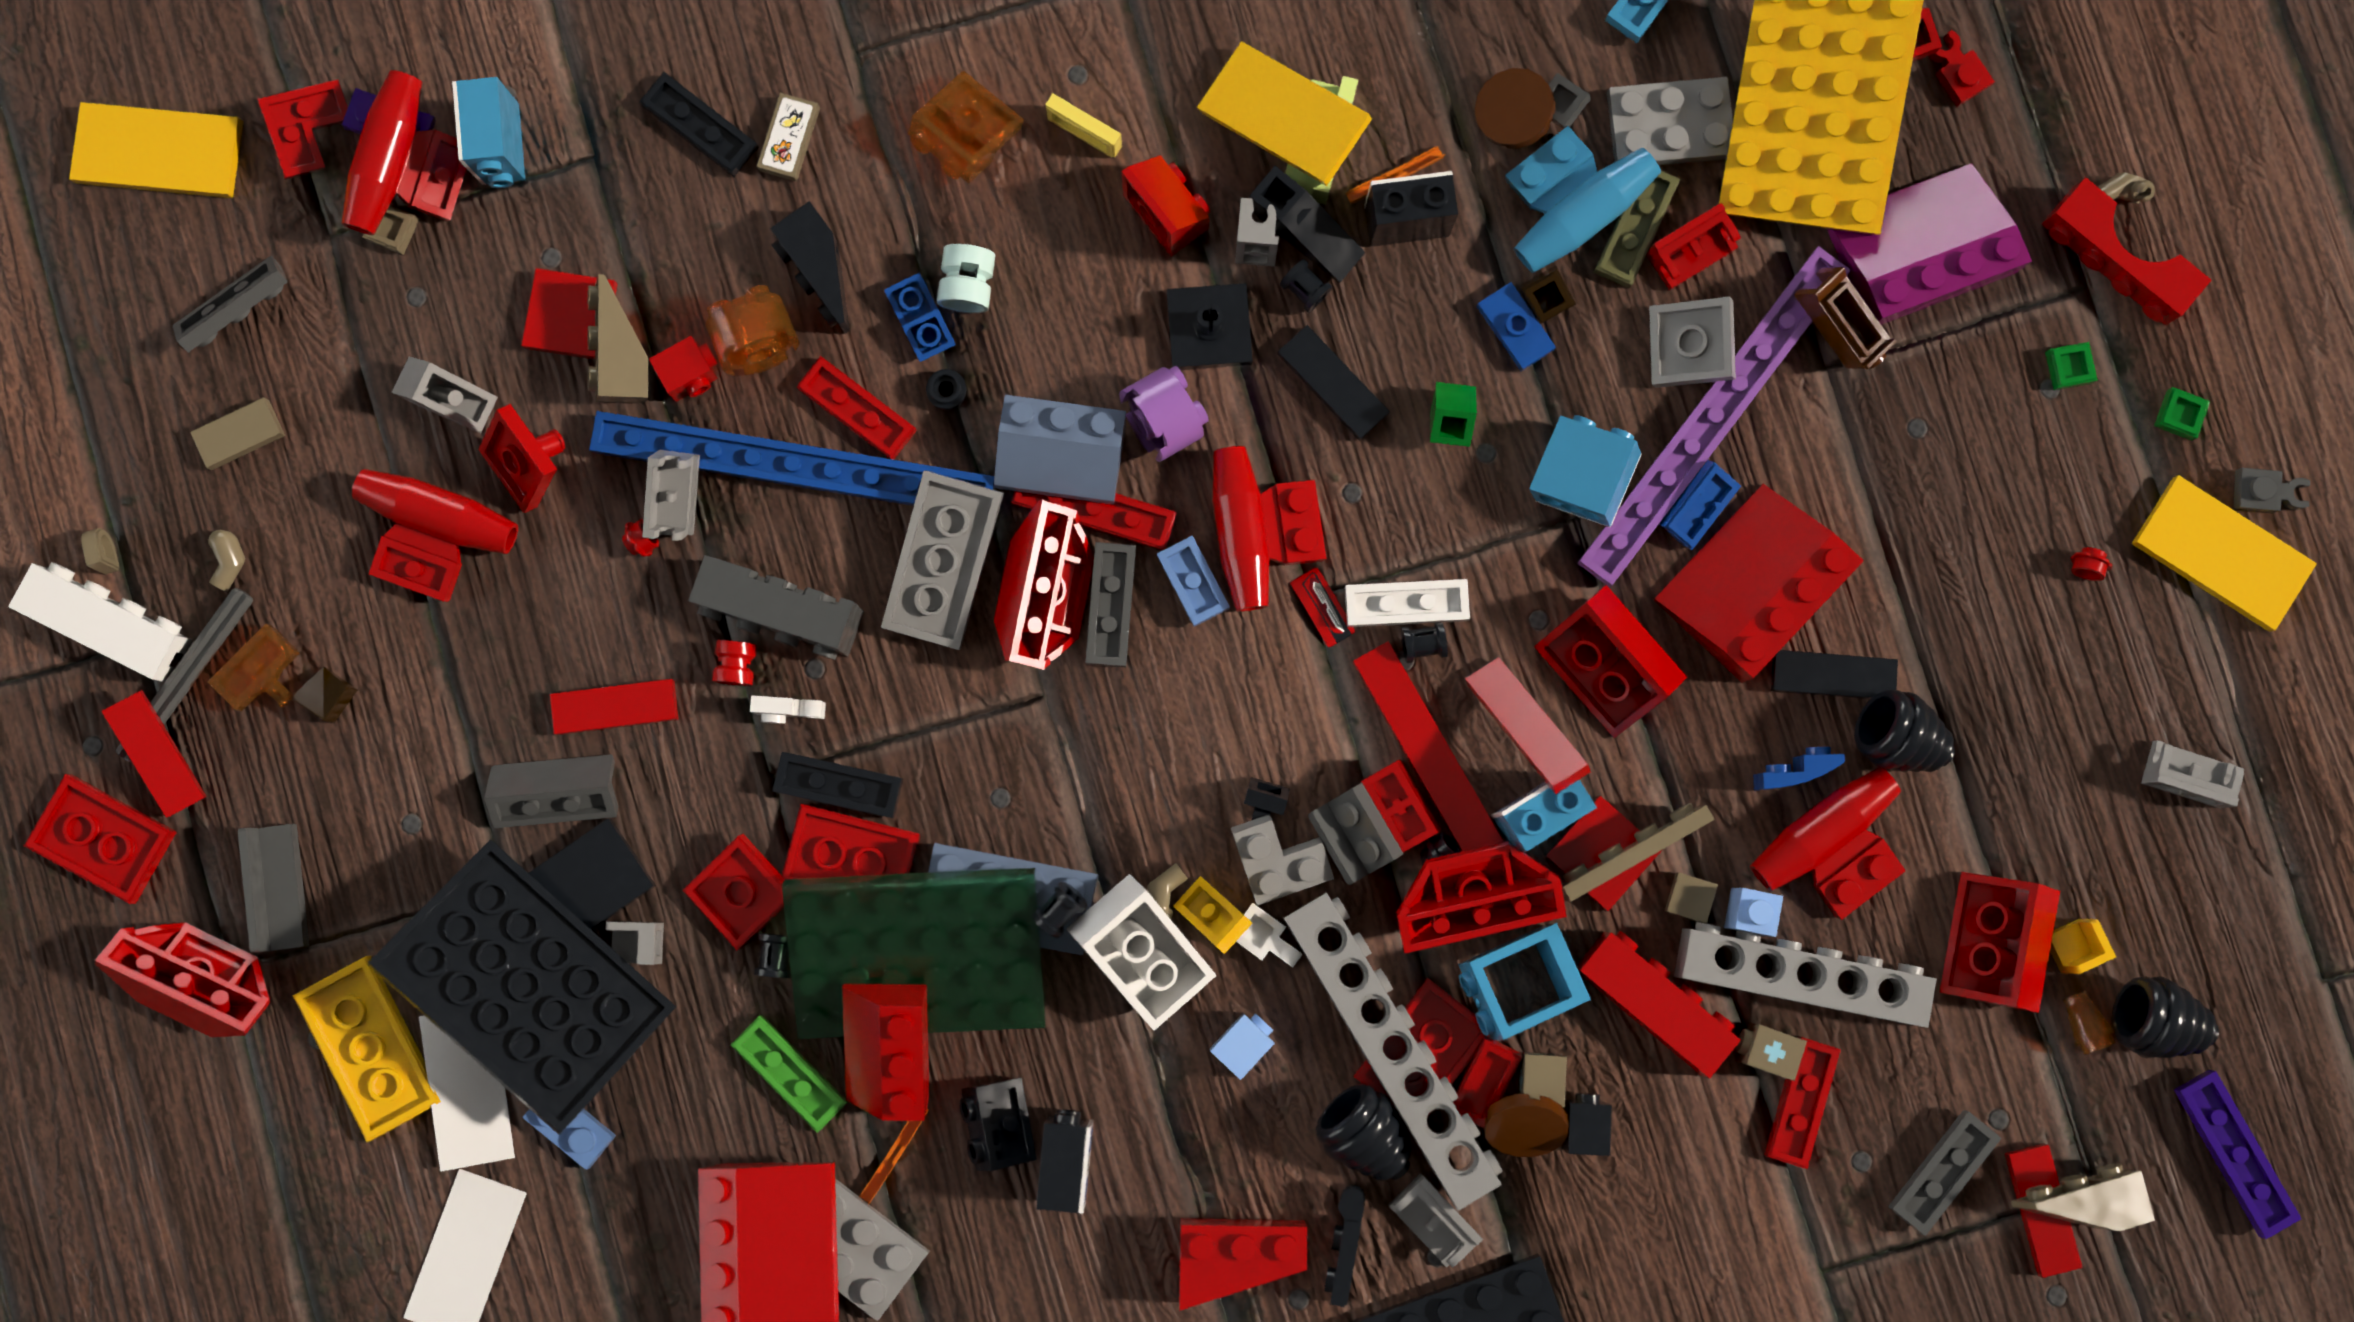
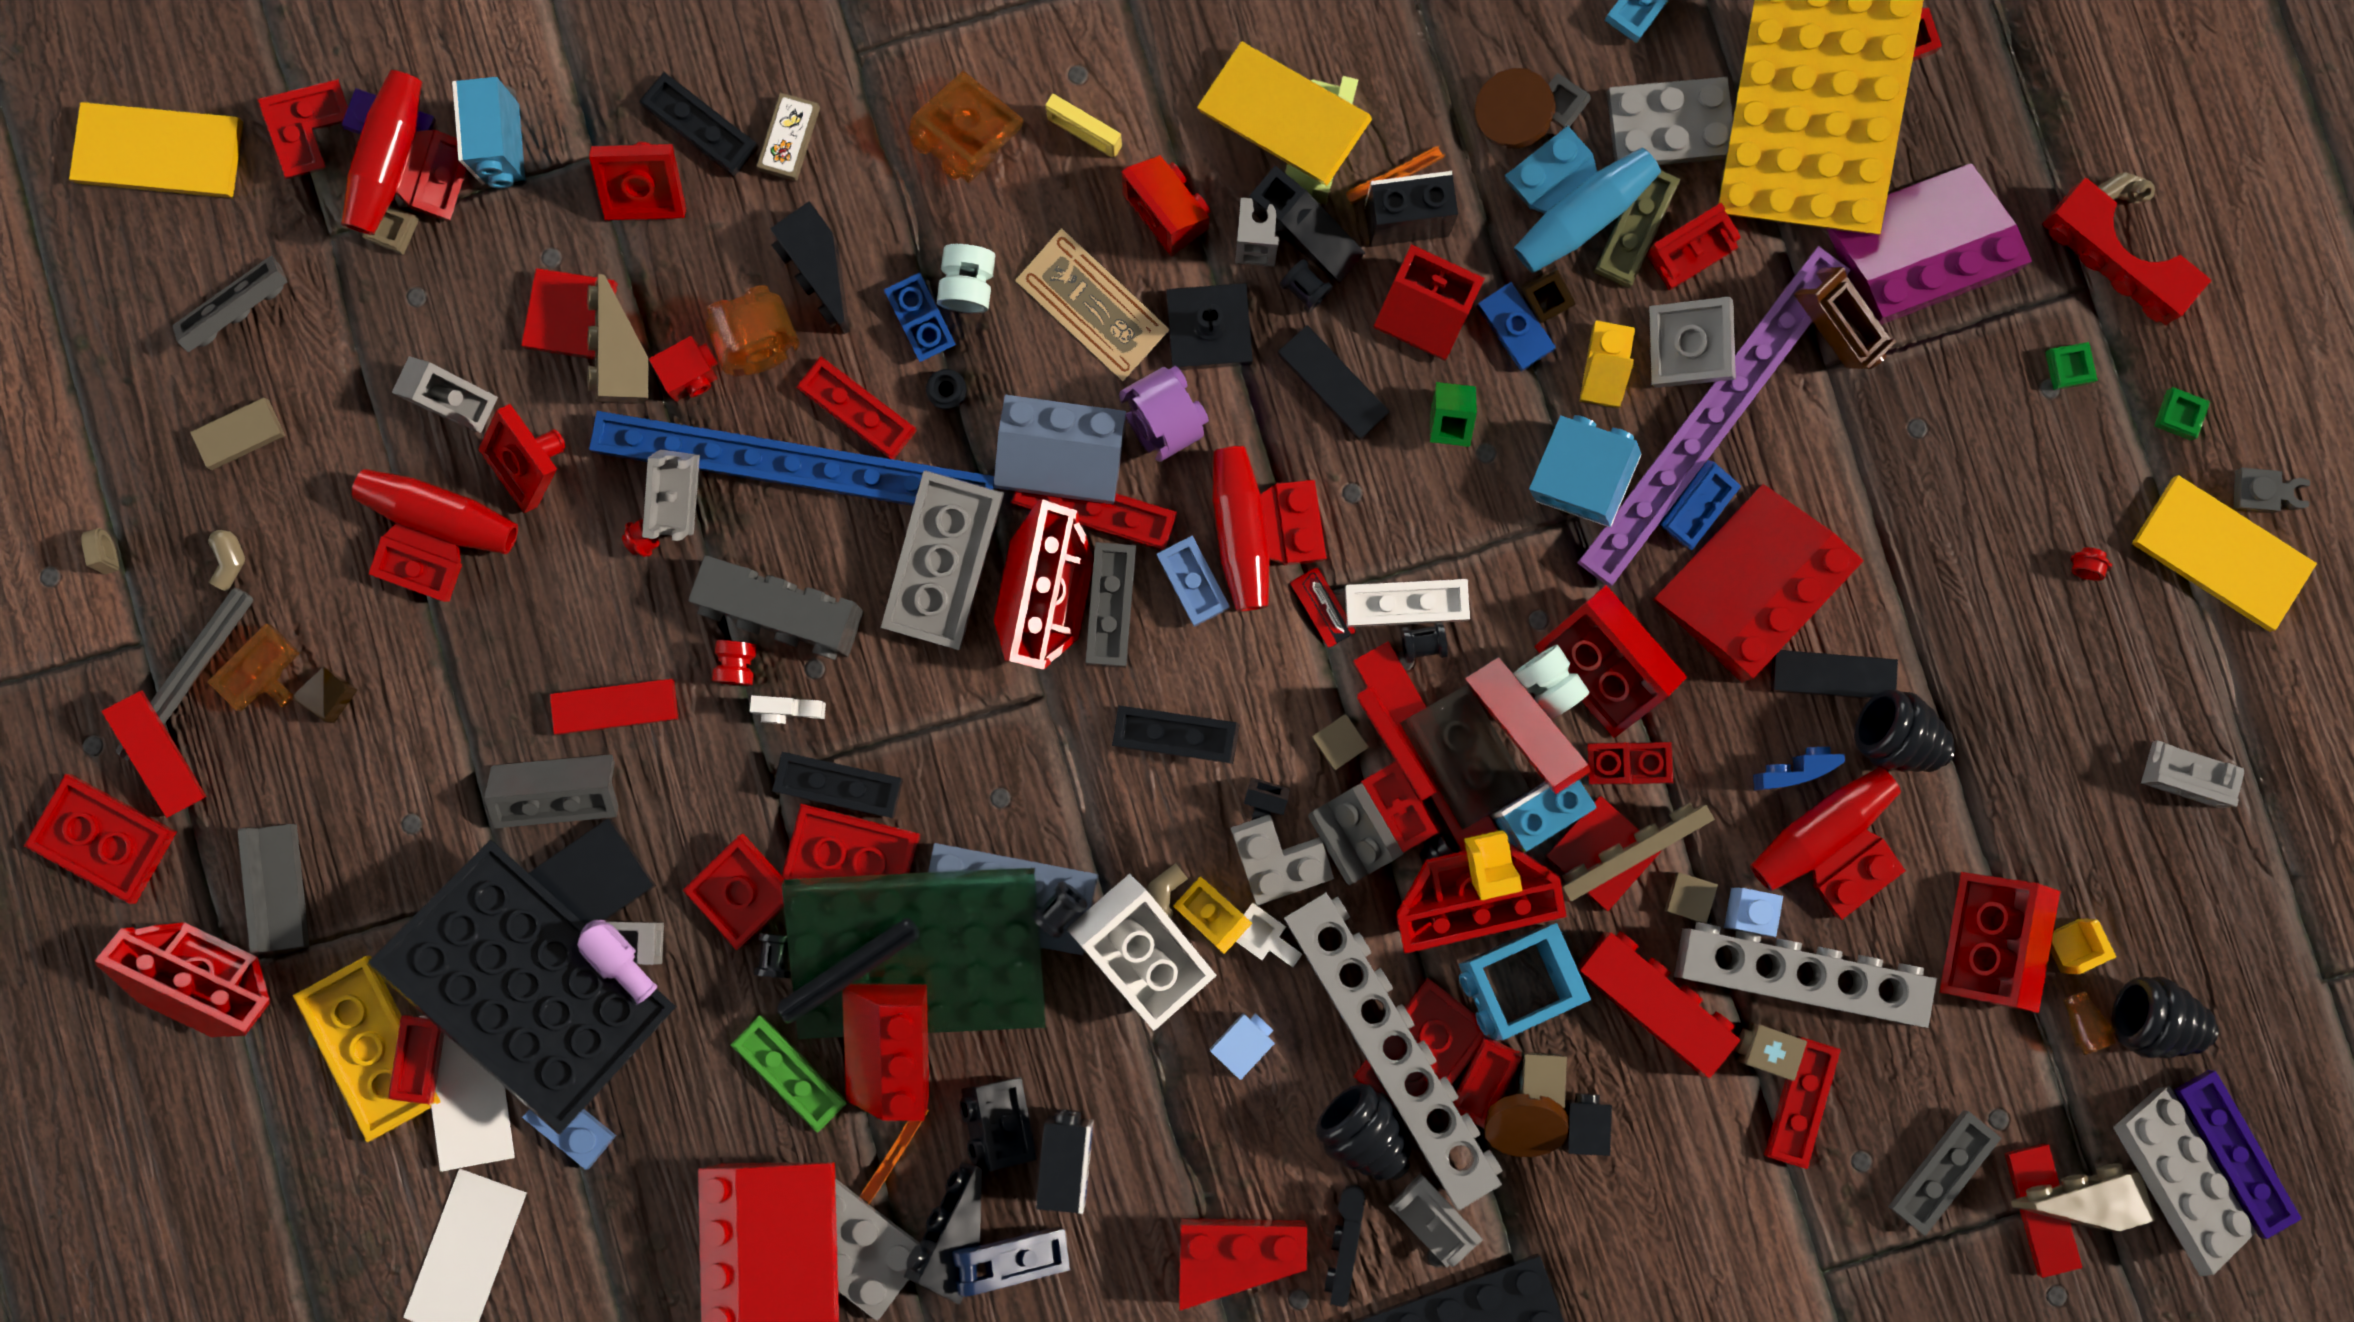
(100, 622): white brick -> none
(416, 1060): none -> red tile
(613, 957): none -> lavender arm
(638, 181): none -> red tile
(848, 970): none -> black axle
(949, 1228): none -> black slope
(1012, 1261): none -> plate
(1092, 304): none -> sticker
(1176, 734): none -> black hinge
(1339, 742): none -> dark tan tile
(1396, 743): none -> red tile
(1428, 302): none -> red slope
(1465, 756): none -> clear smoke tile
(1492, 865): none -> yellow panel
(1551, 682): none -> light aqua wheel
(1607, 364): none -> yellow slope
(1630, 763): none -> red slope
(1961, 74): red plate -> none
(2184, 1180): none -> light grey plate

